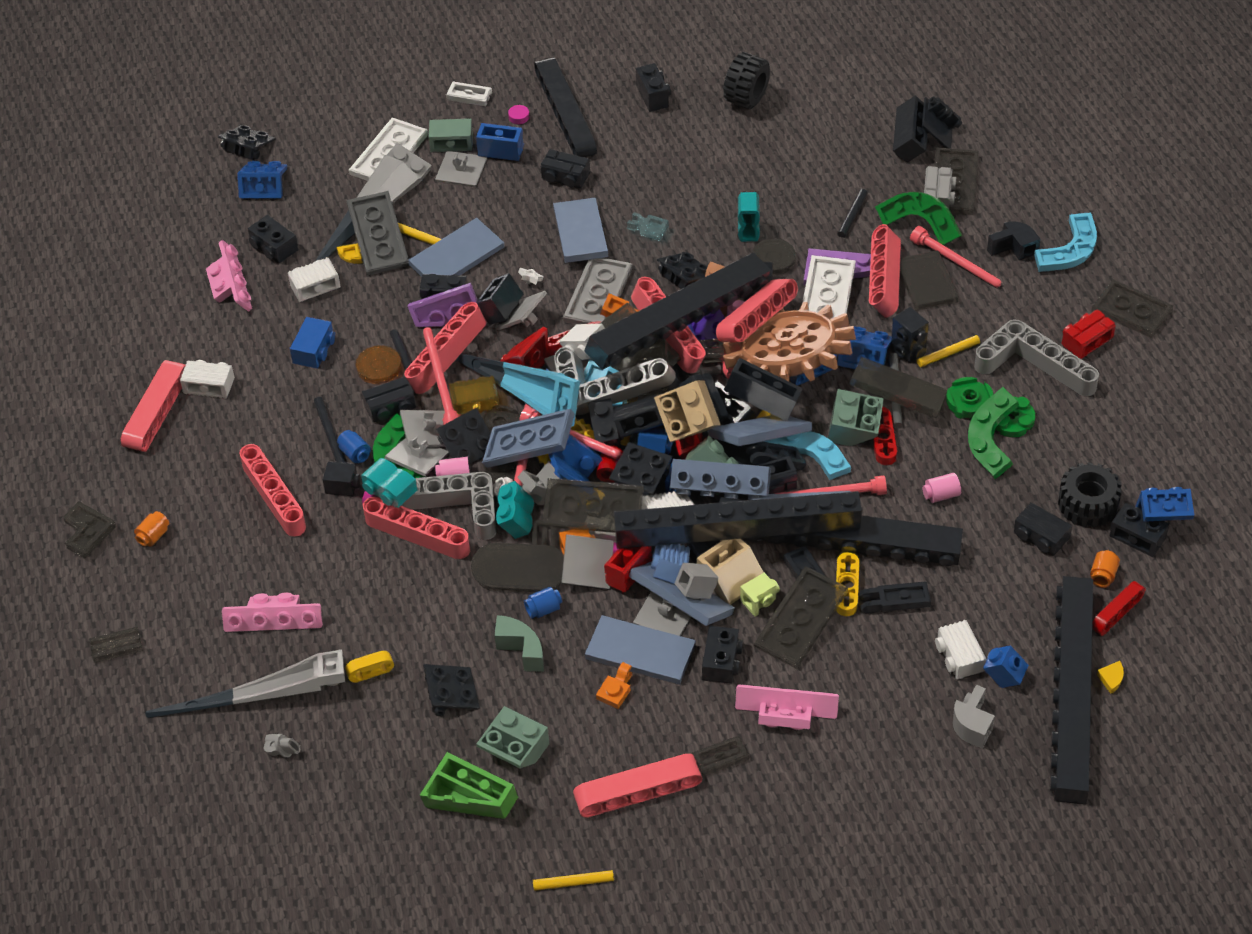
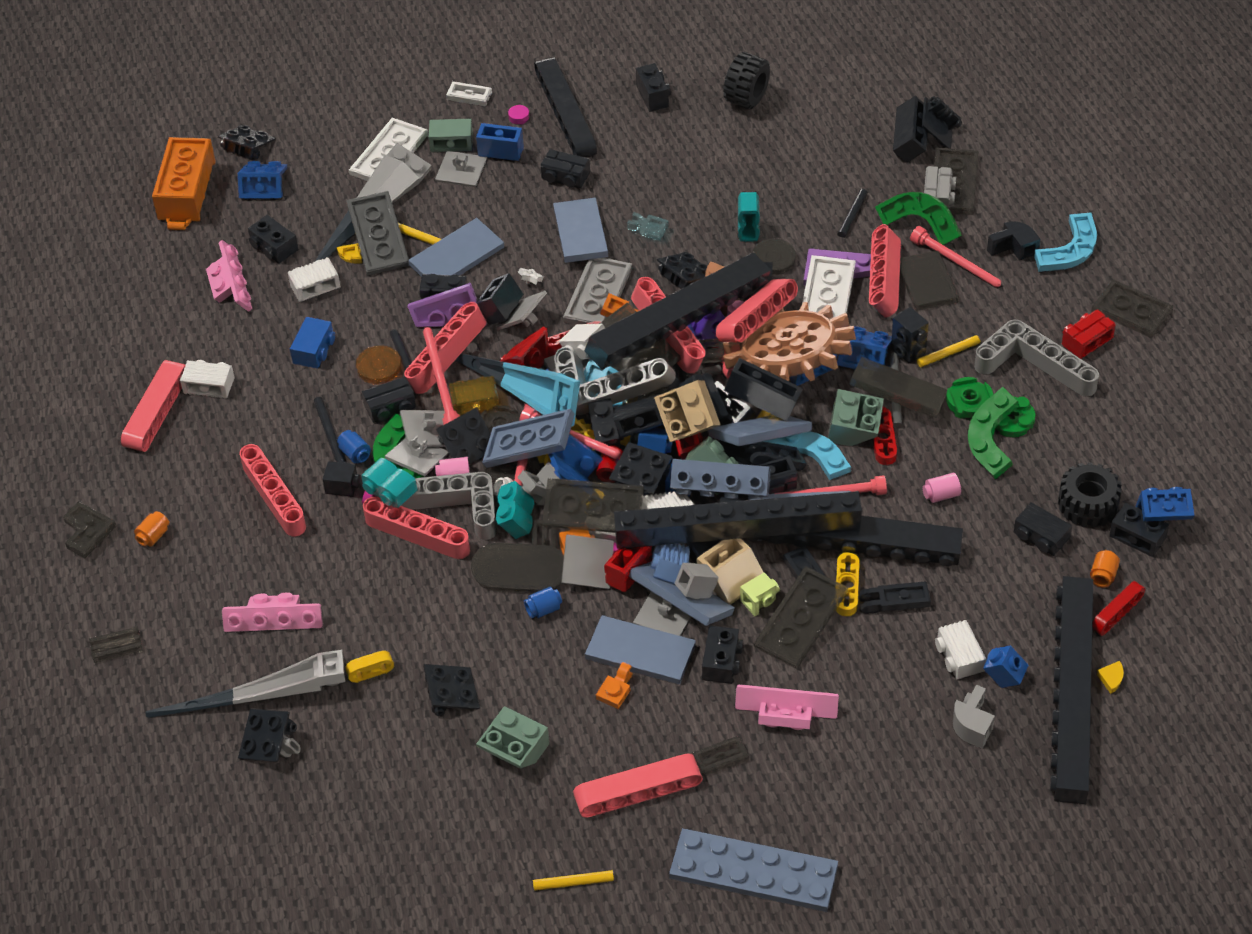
(183, 181): none -> orange container
(265, 734): none -> black hinge
(468, 789): bright green wedge -> none
(515, 635): sand green brick -> none
(754, 870): none -> sand blue plate

